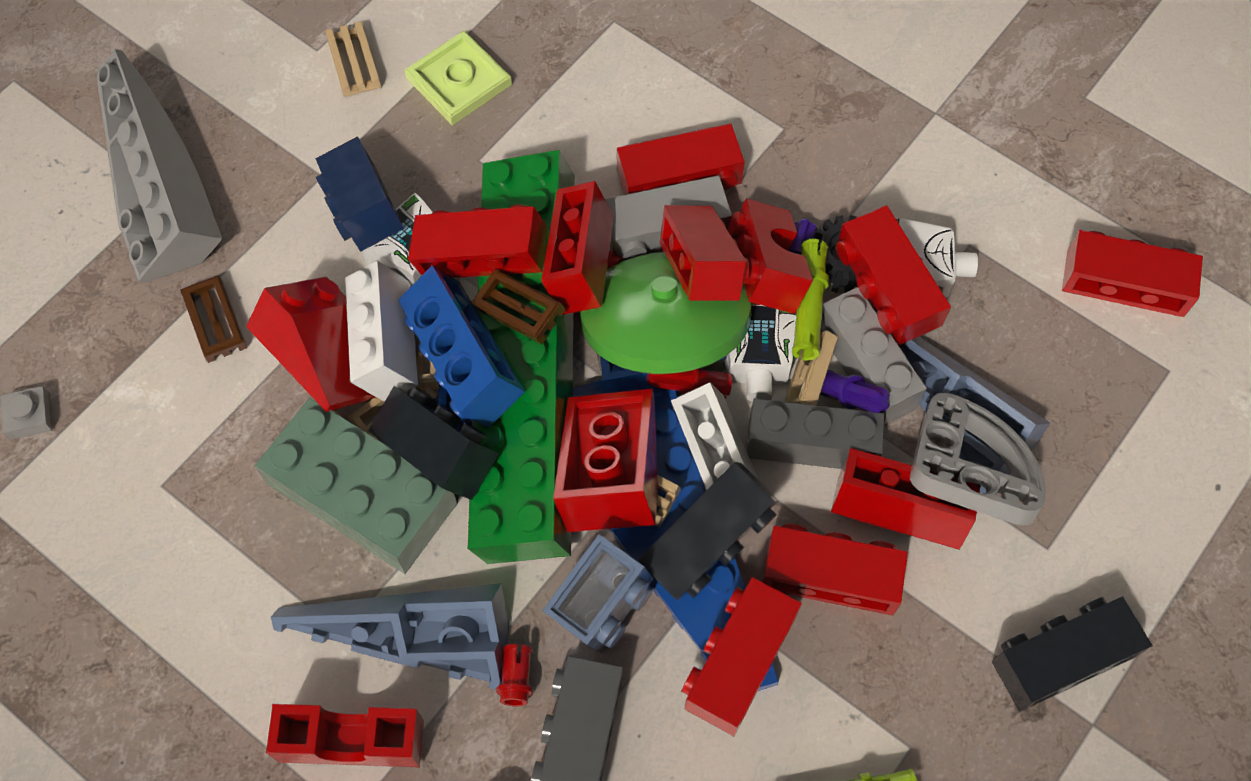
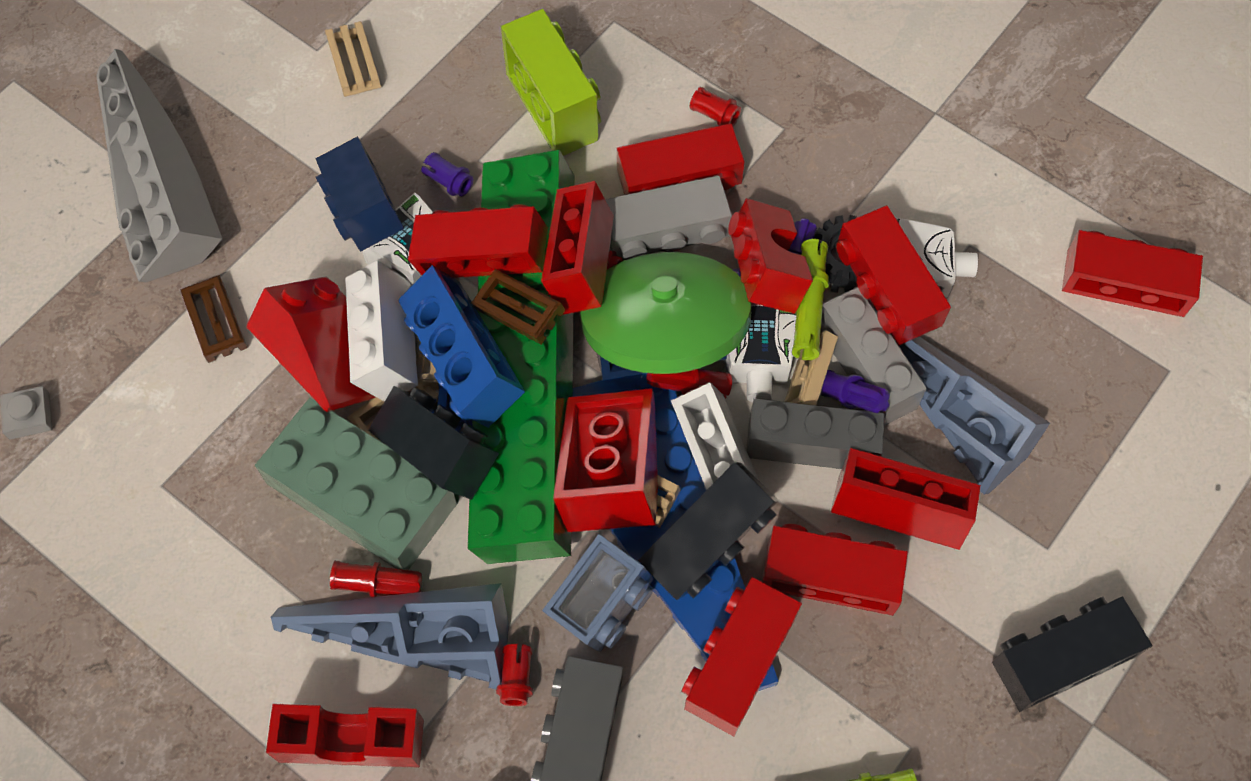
(374, 579): none -> red axle
(454, 178): none -> dark purple pin
(458, 77): yellowish green tile -> none
(551, 82): none -> lime brick
(703, 253): red brick -> none
(715, 107): none -> red pin
(1024, 486): light grey beam -> none

